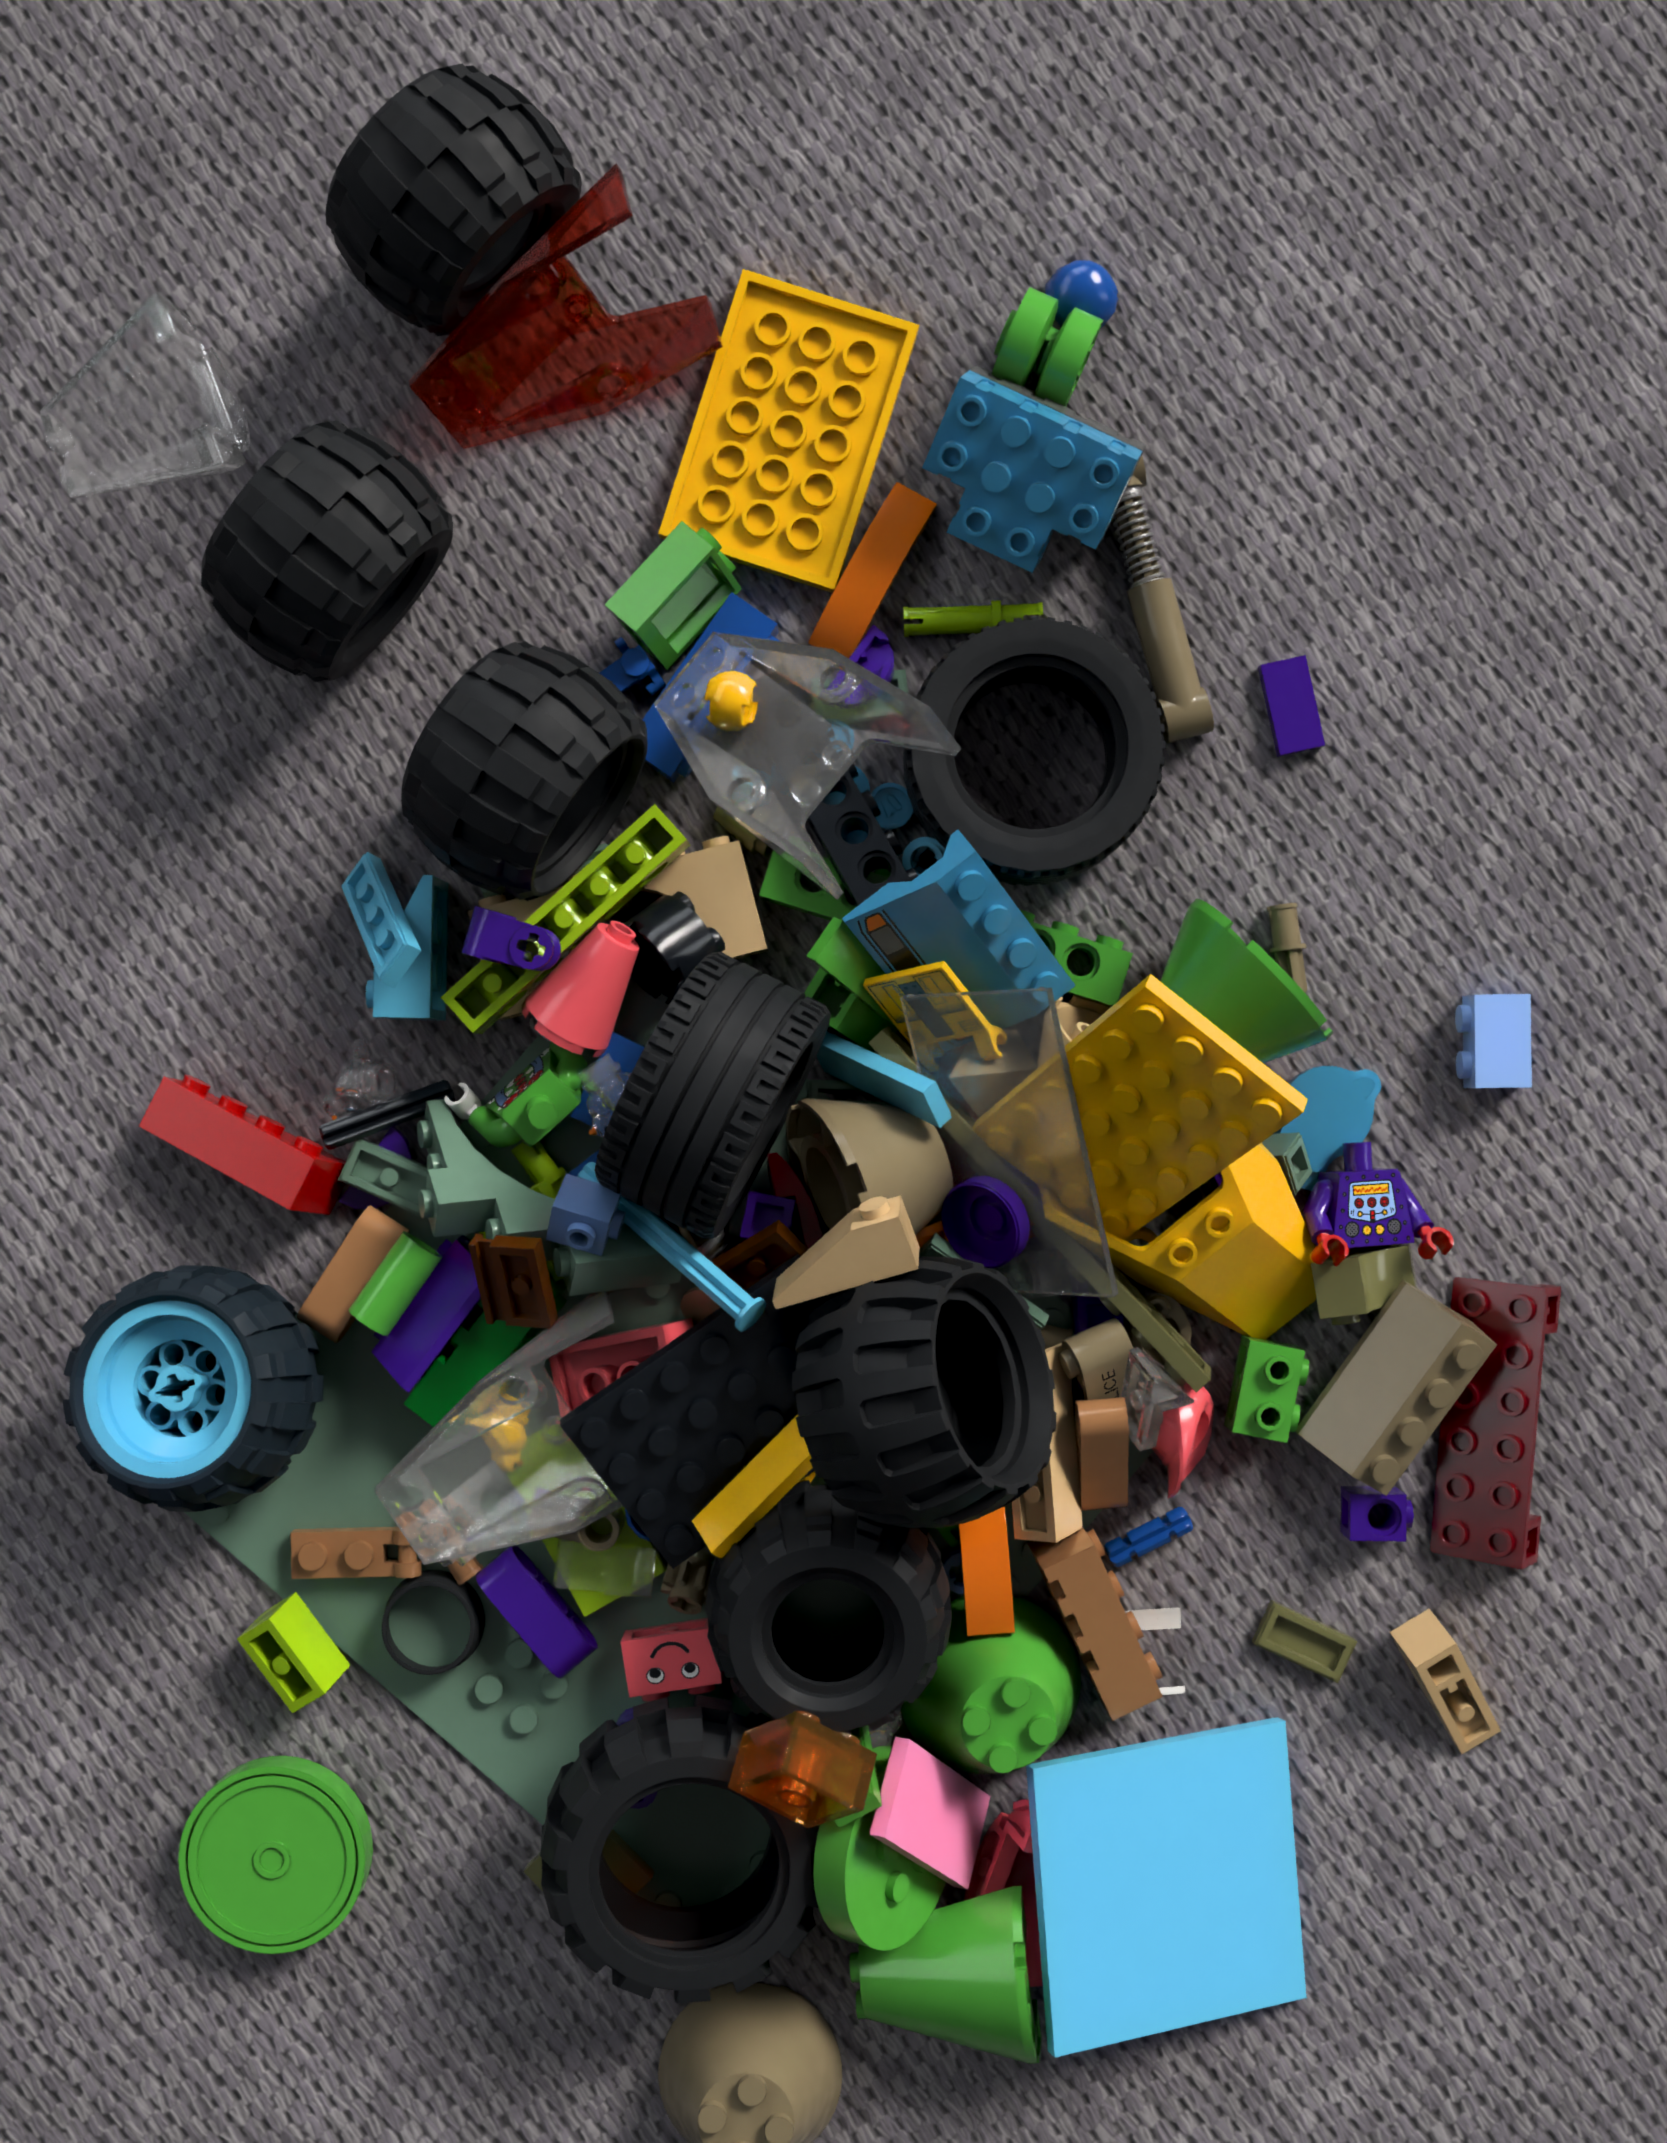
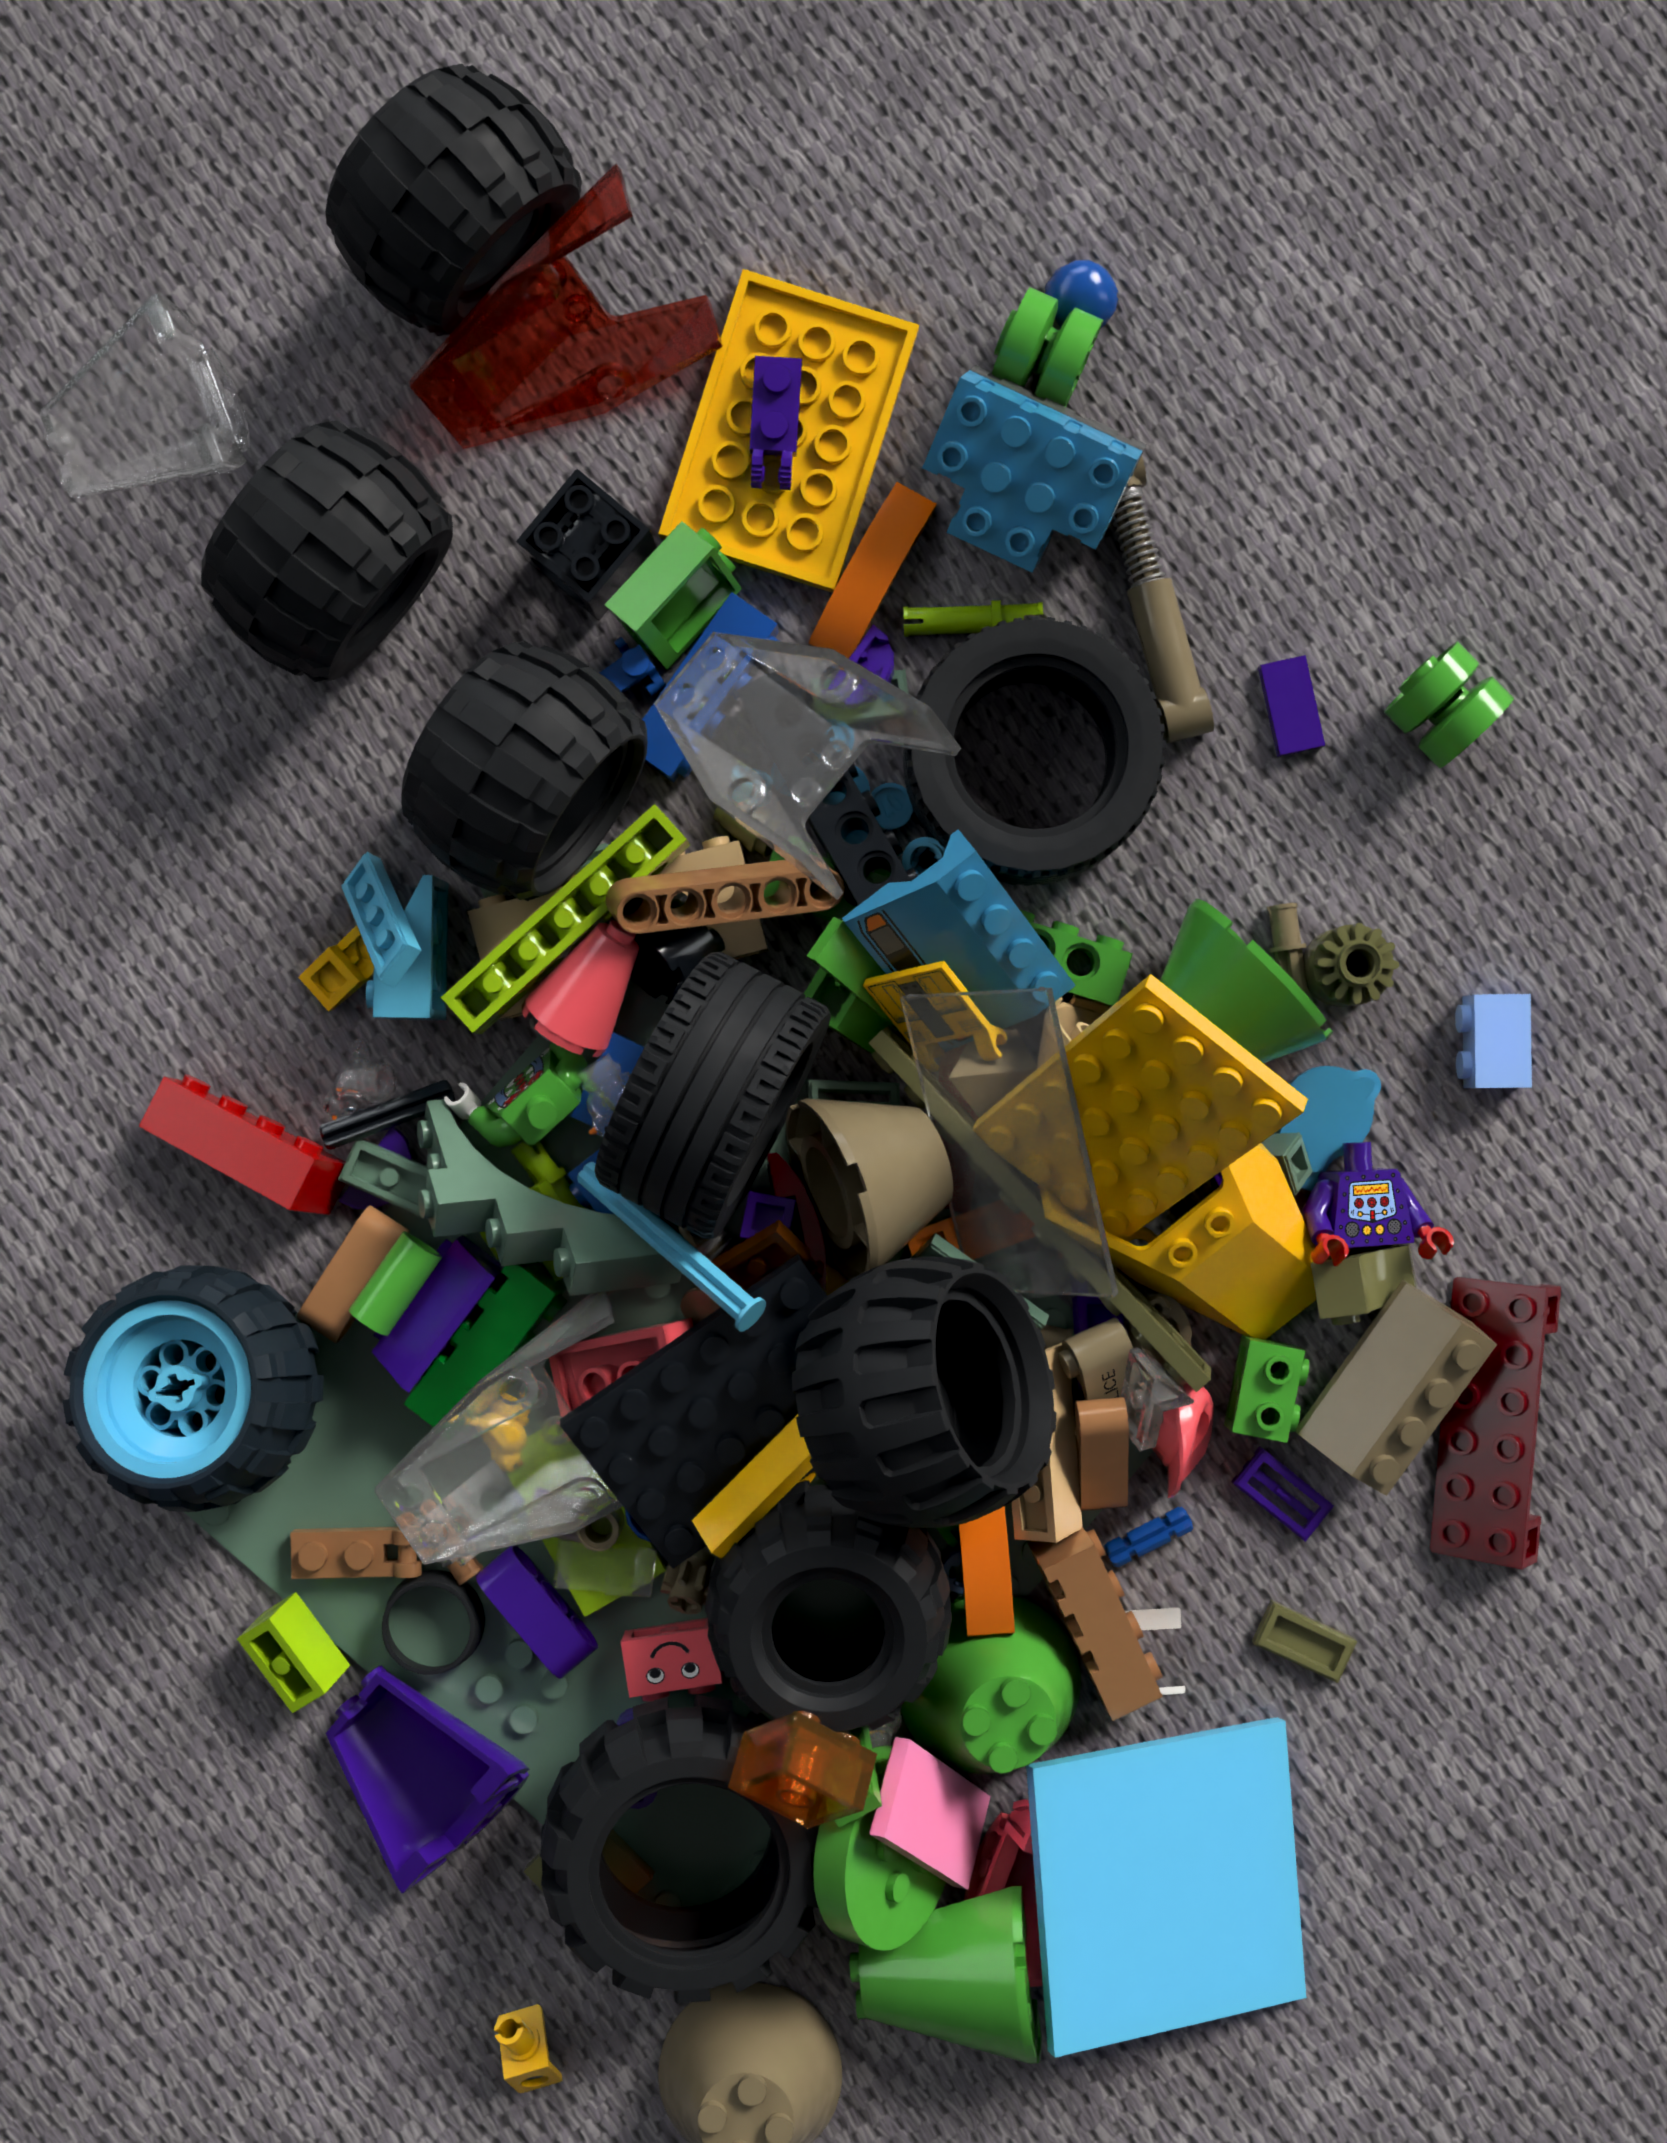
(275, 1854): bright green brick -> none
(339, 971): none -> yellow slope
(419, 1774): none -> dark purple cone
(504, 940): dark purple piece -> none
(513, 1280): reddish brown plate -> none
(525, 2049): none -> yellow bracket
(585, 1215): medium blue brick -> none
(586, 543): none -> black brick
(703, 891): none -> medium nougat beam
(731, 701): yellow piece -> none
(775, 416): none -> dark purple hinge
(861, 1248): tan slope -> none
(883, 1079): medium azure tile -> none
(985, 1221): dark purple piece -> none
(1251, 1469): none -> dark purple tile
(1327, 970): none -> olive gear
(1356, 1504): dark purple brick -> none
(1439, 695): none -> bright green wheel
(1445, 1680): tan slope -> none

